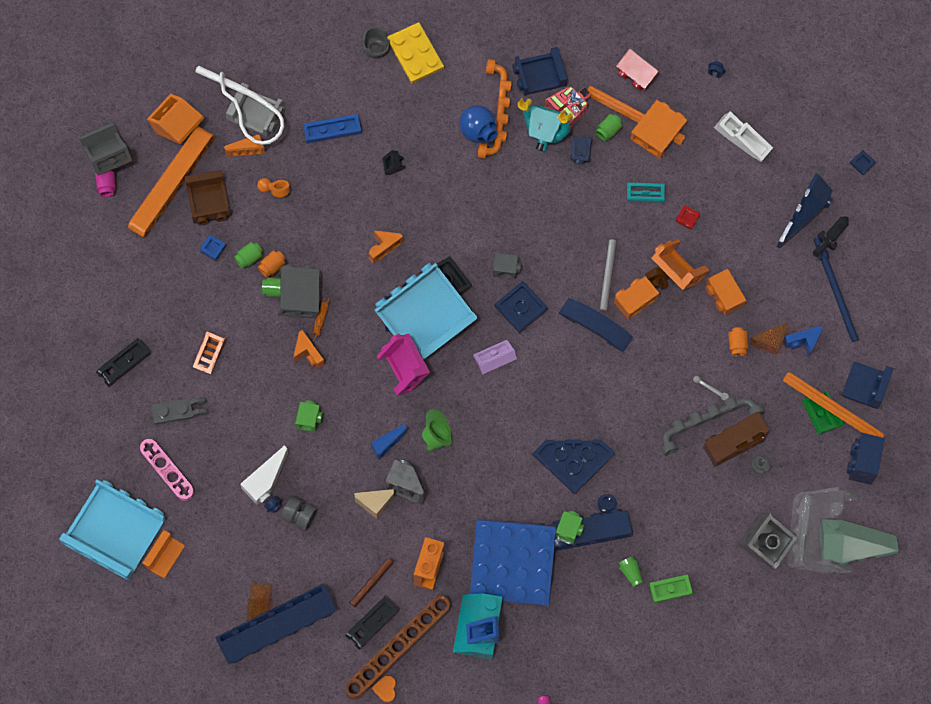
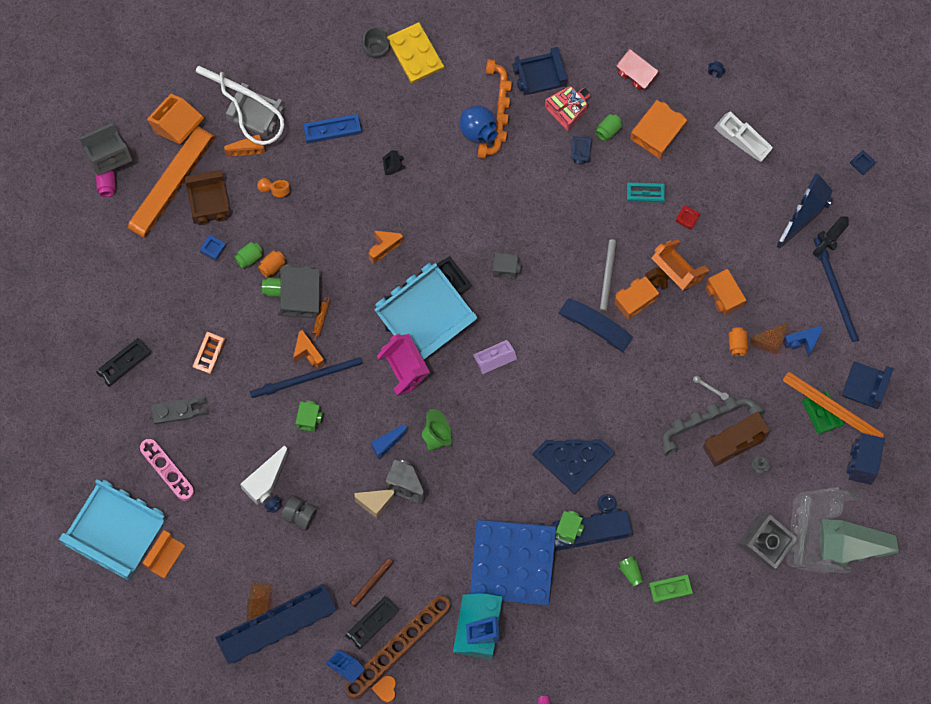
(271, 388): none -> dark blue bar
(345, 666): none -> blue slope
(428, 563): orange panel -> none
(521, 307): dark blue plate -> none
(545, 123): torso -> none
(623, 108): orange axle -> none

